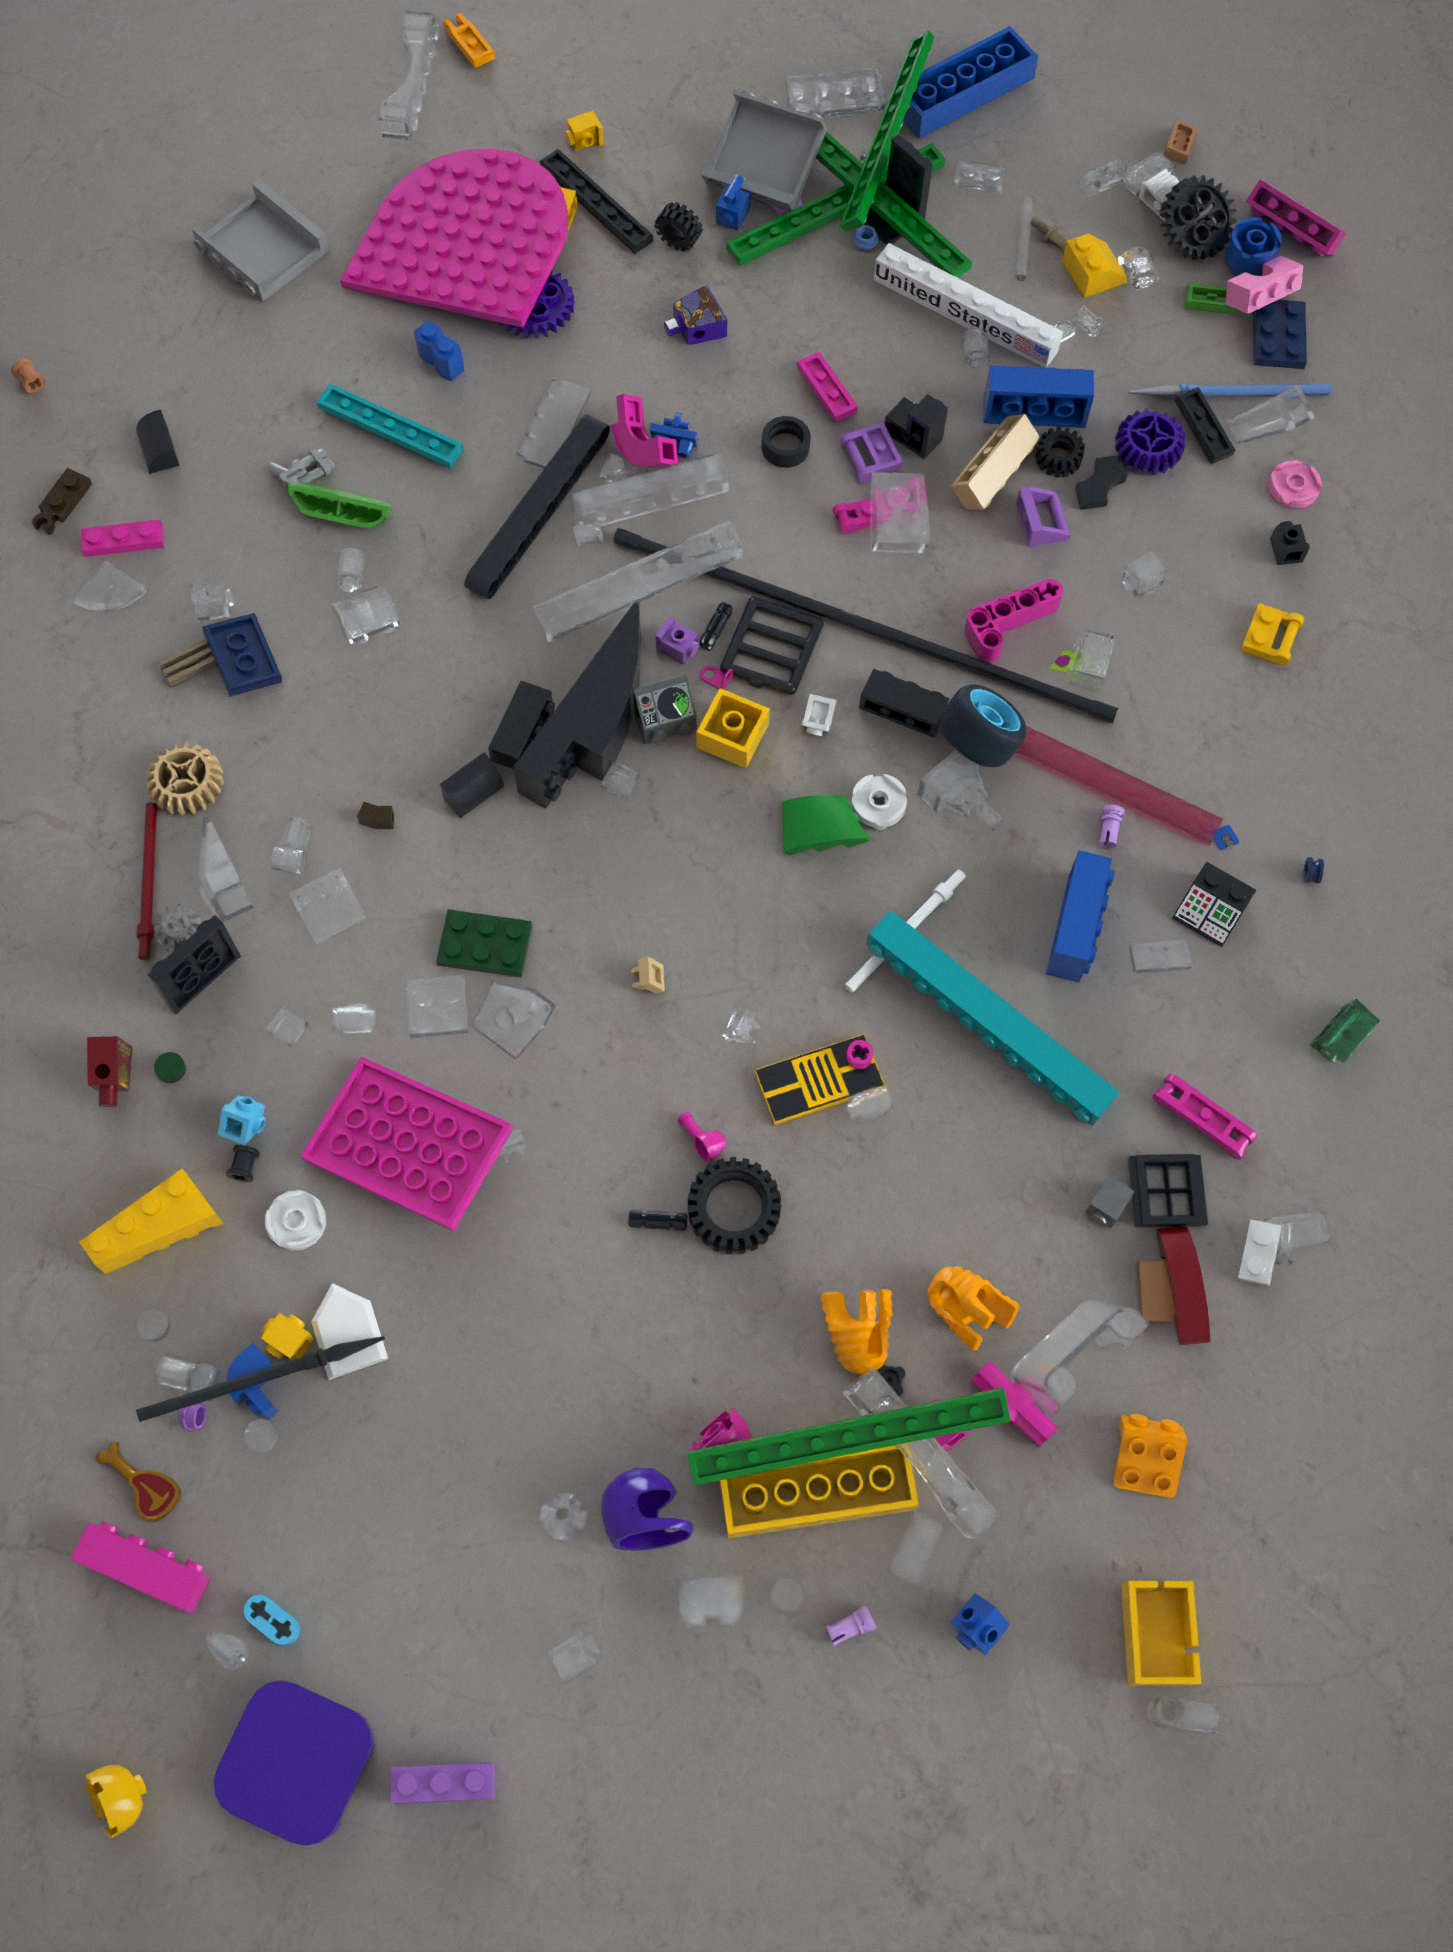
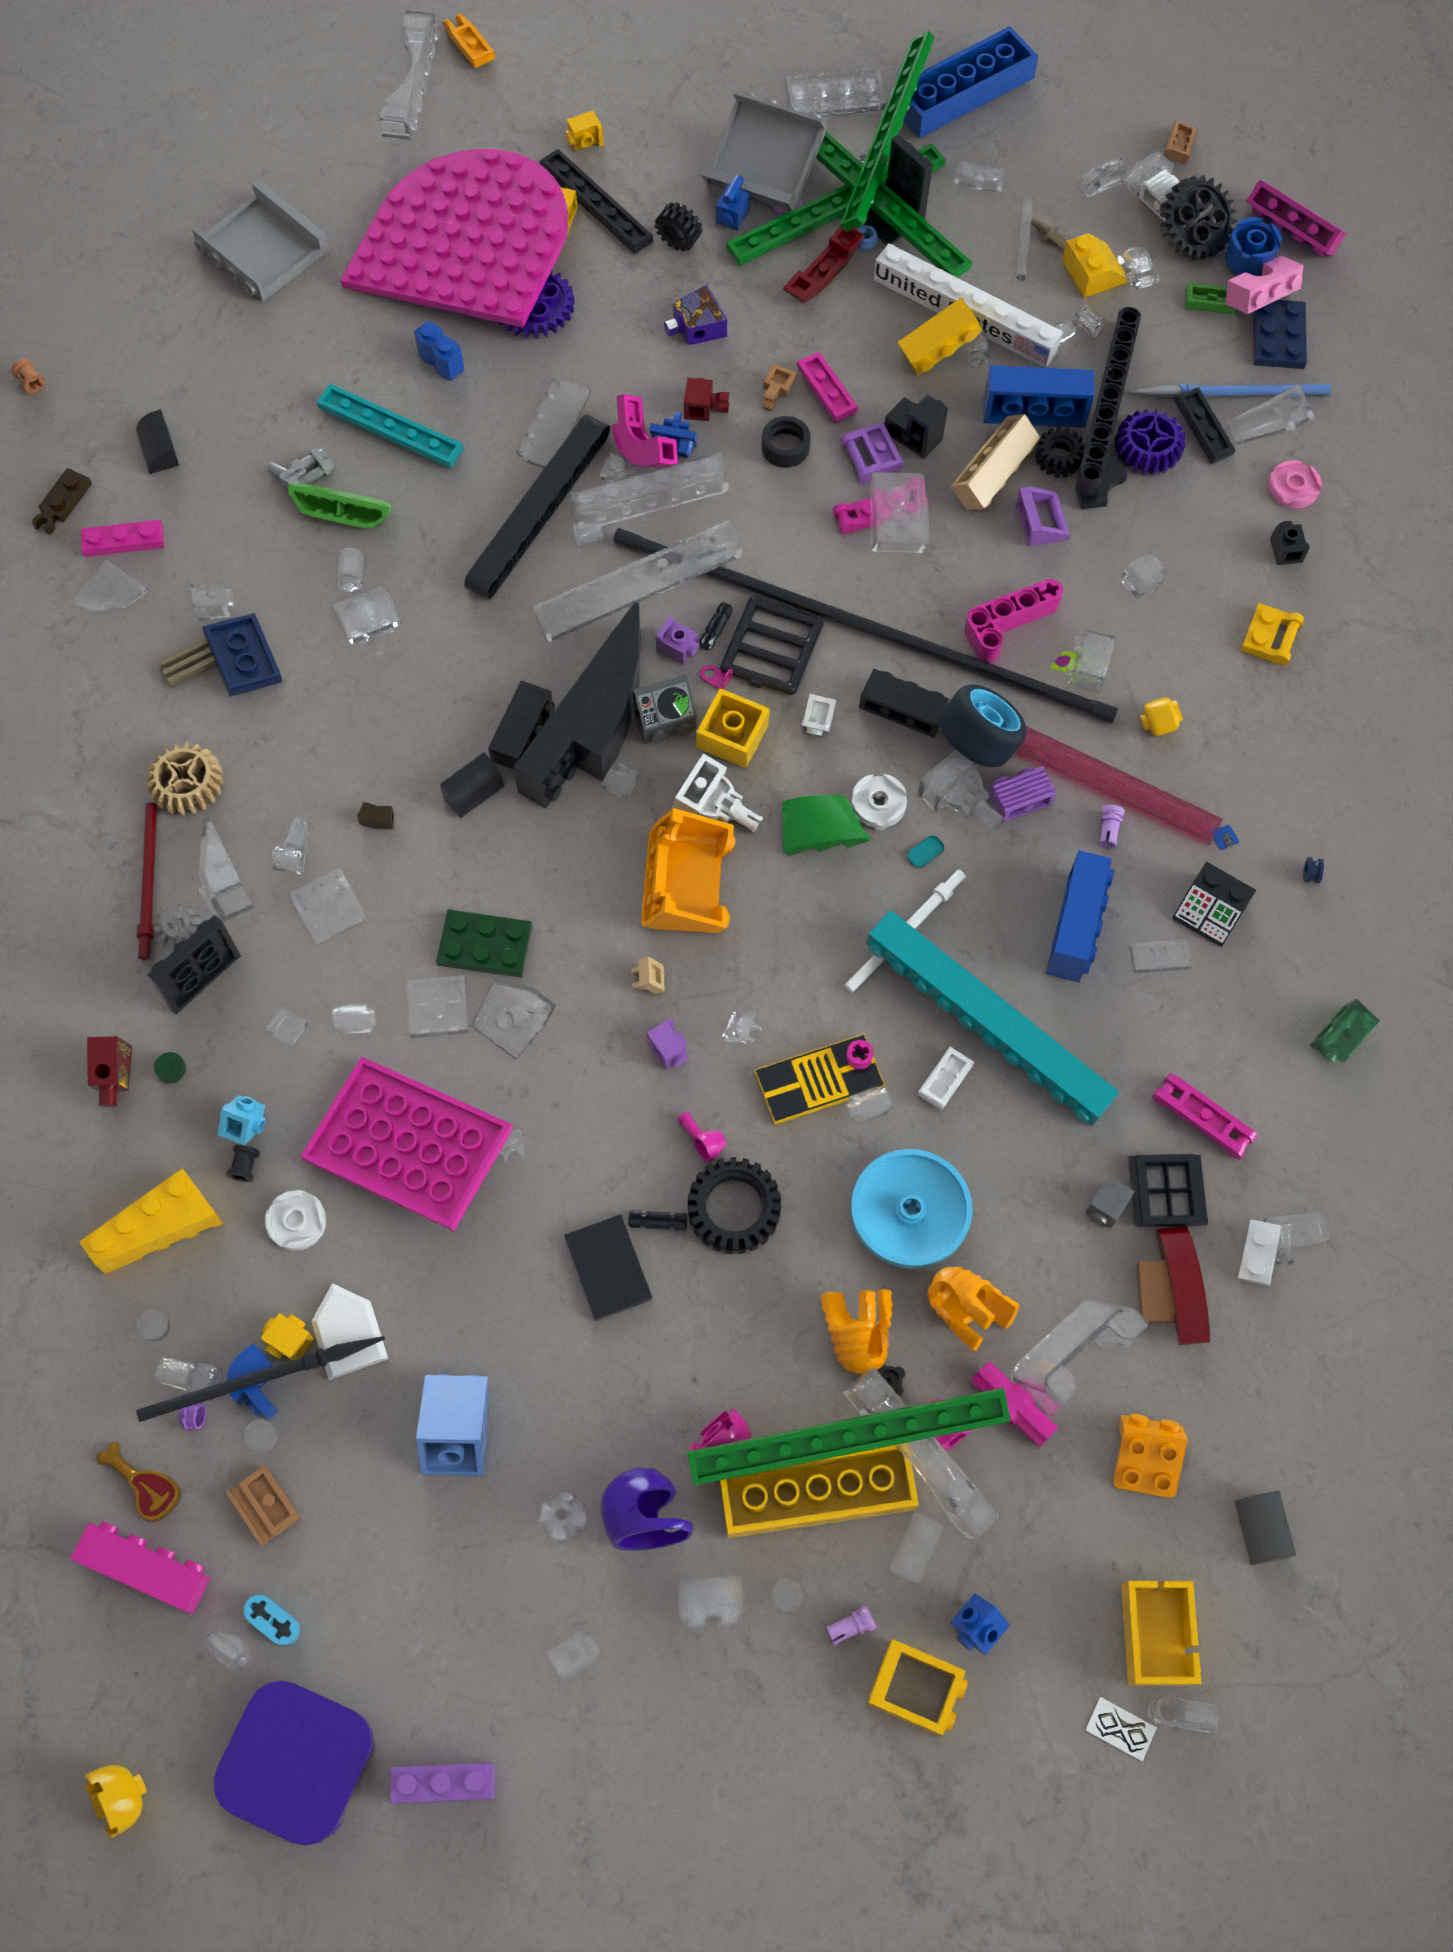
(263, 1505): none -> medium nougat plate
(453, 1425): none -> medium blue slope
(608, 1267): none -> black tile
(667, 1044): none -> medium lavender brick
(685, 873): none -> light orange windscreen
(700, 399): none -> dark red brick
(713, 795): none -> white brick
(778, 382): none -> medium nougat plate
(826, 266): none -> dark red slope
(884, 1677): none -> yellow window
(911, 1208): none -> medium azure dish
(925, 851): none -> teal piece
(940, 336): none -> yellow brick
(945, 1078): none -> white plate
(1022, 793): none -> medium lavender brick
(1108, 402): none -> black beam
(1121, 1729): none -> white sticker
(1161, 716): none -> yellow head
(1265, 1528): none -> dark grey brick

